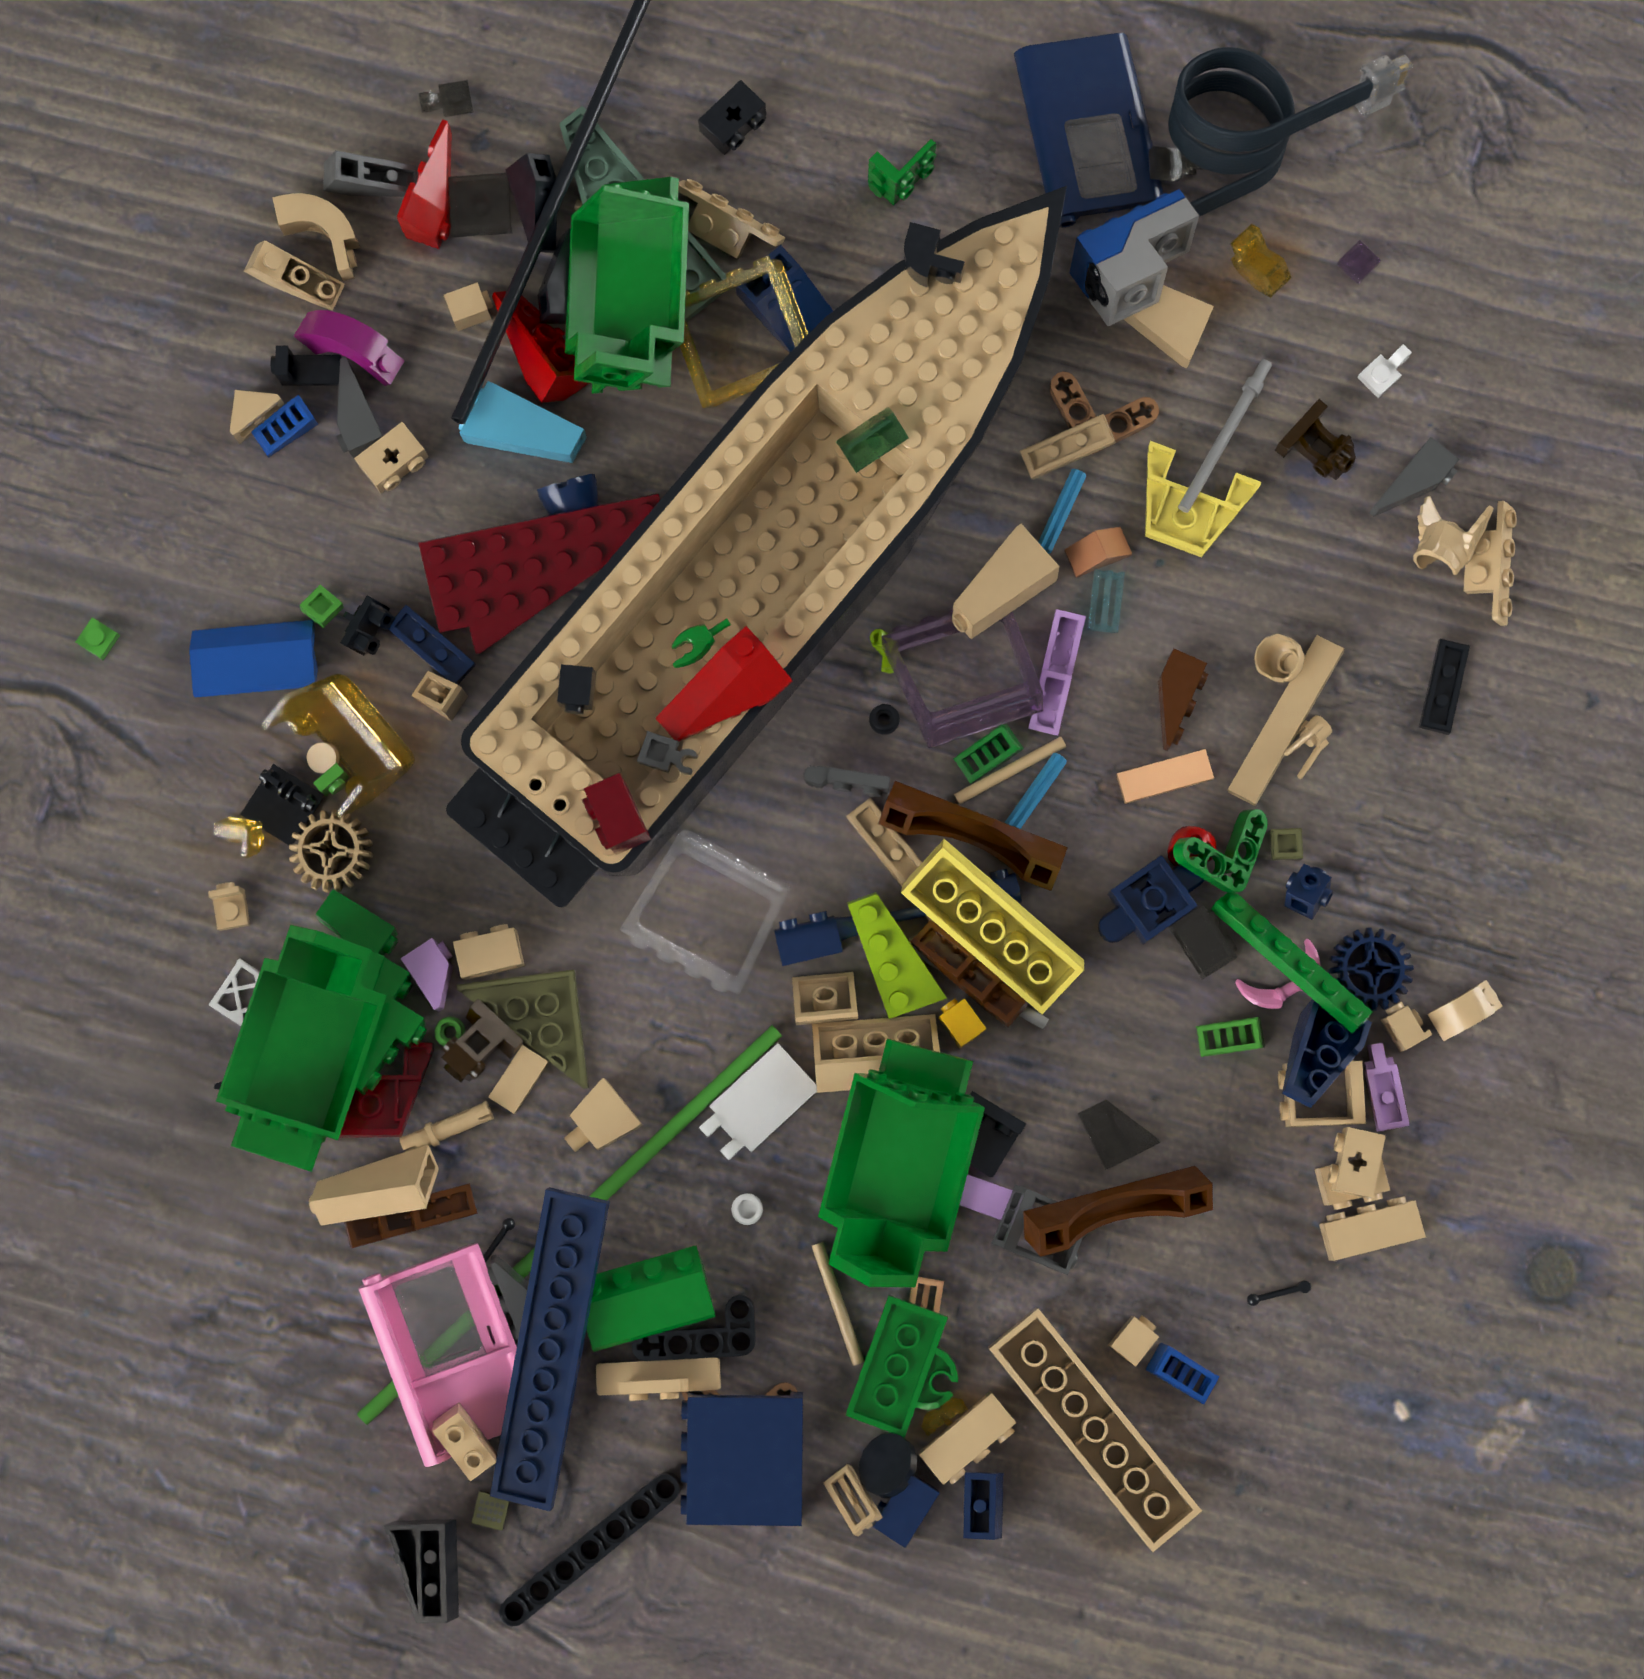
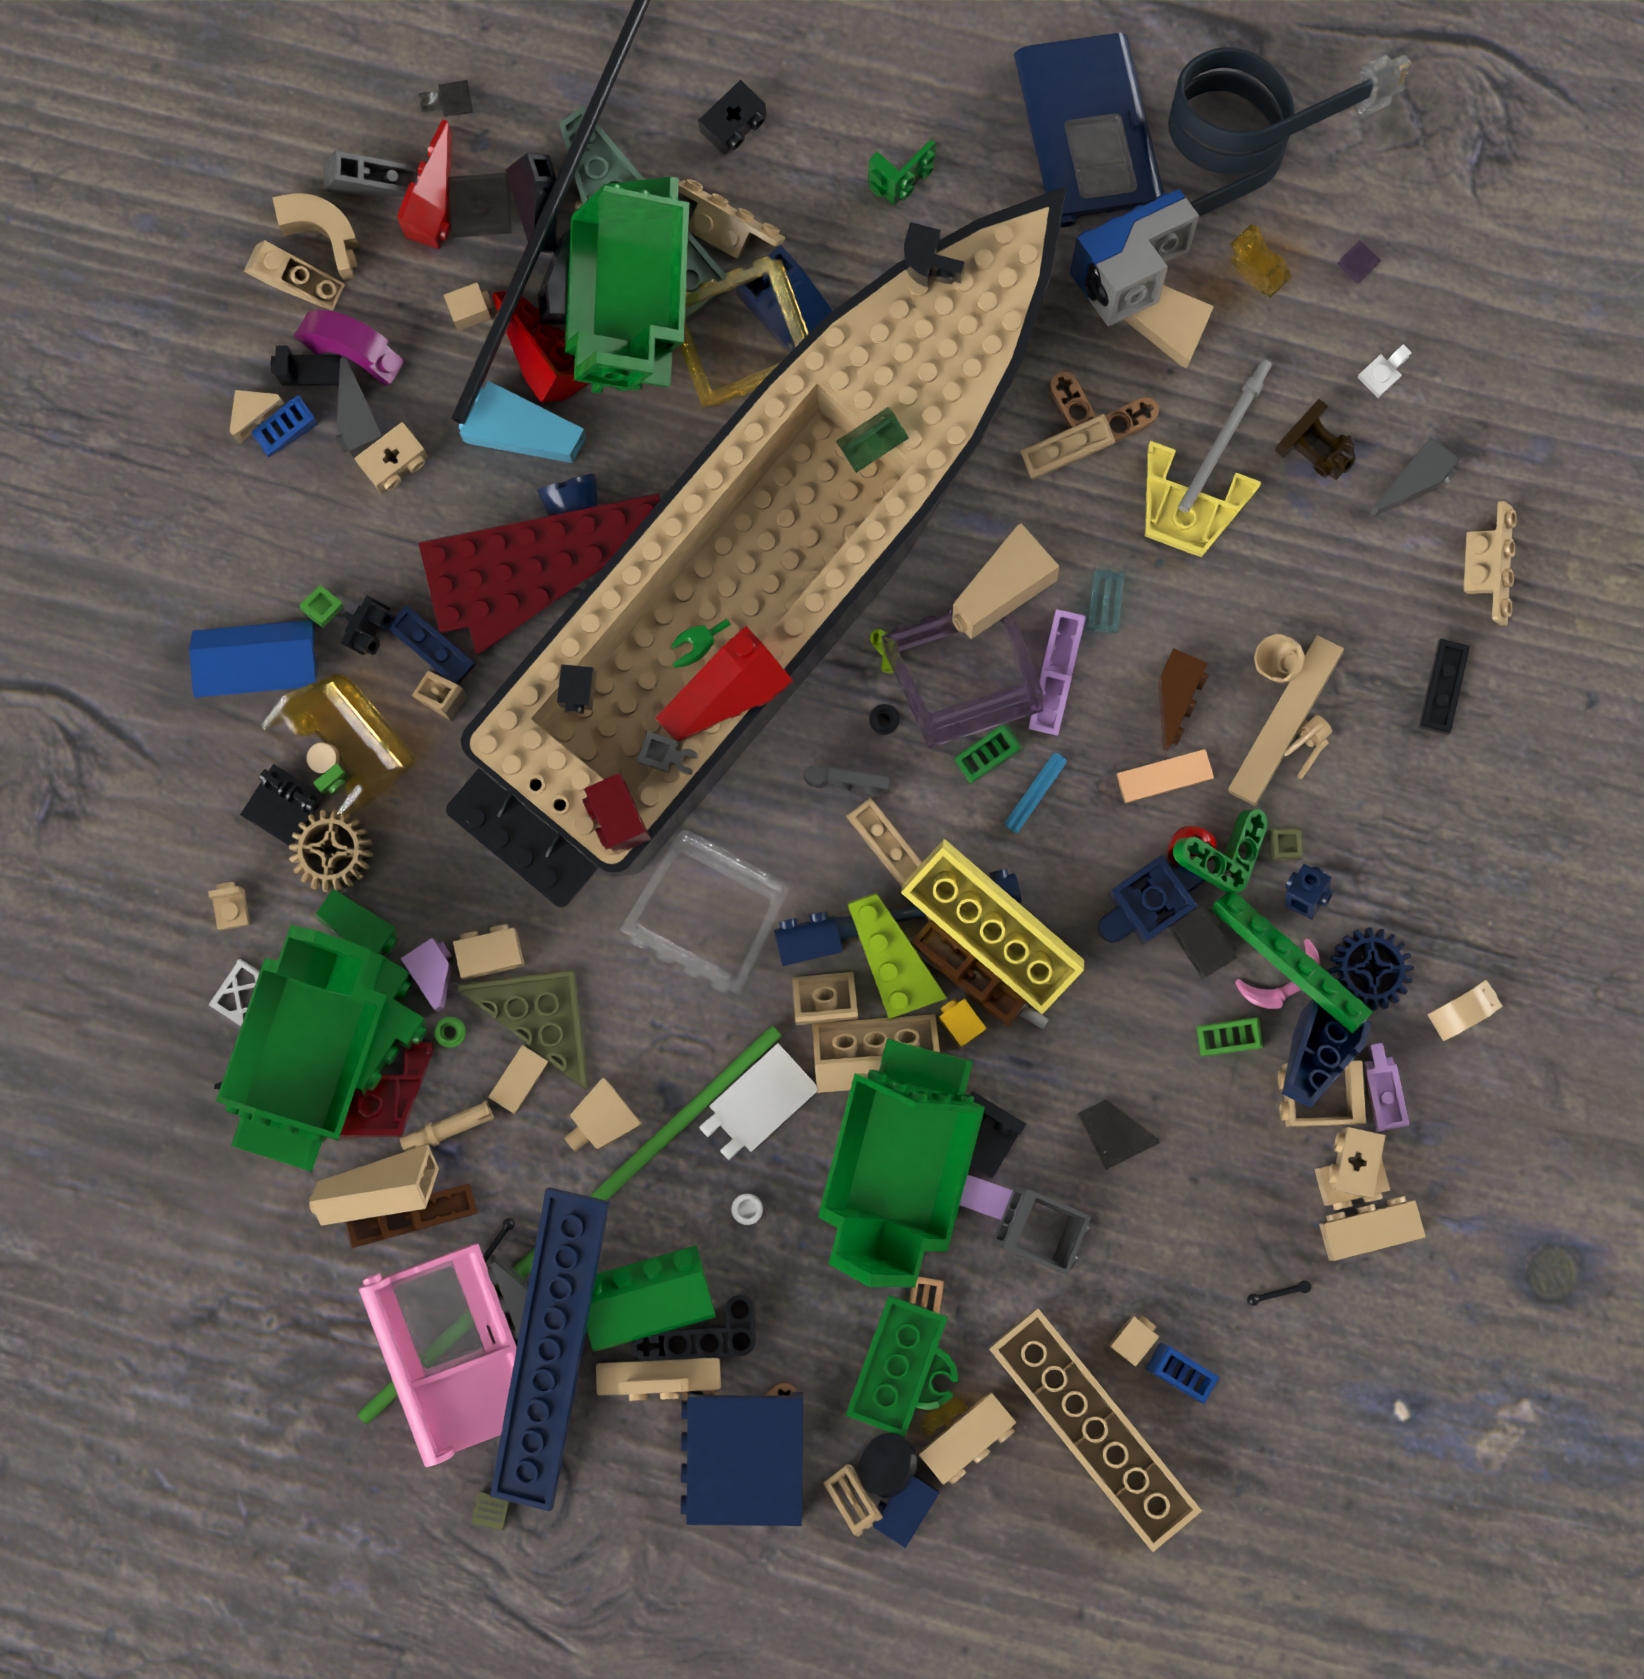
(97, 638): bright green plate -> none
(243, 831): clear yellow bracket -> none
(428, 1566): black wedge -> none
(462, 1060): dark brown tile -> none
(464, 1441): tan brick -> none
(576, 1555): black beam -> none
(838, 1304): tan bar -> none
(983, 1505): dark blue brick -> none
(1009, 770): tan bar -> none
(1027, 854): reddish brown arch -> none
(1062, 509): dark azure axle -> none
(1062, 1223): reddish brown arch -> none
(1097, 550): nougat slope -> none
(1169, 165): clear smoke plate -> none
(1404, 1026): tan brick -> none
(1445, 539): tan helmet -> none

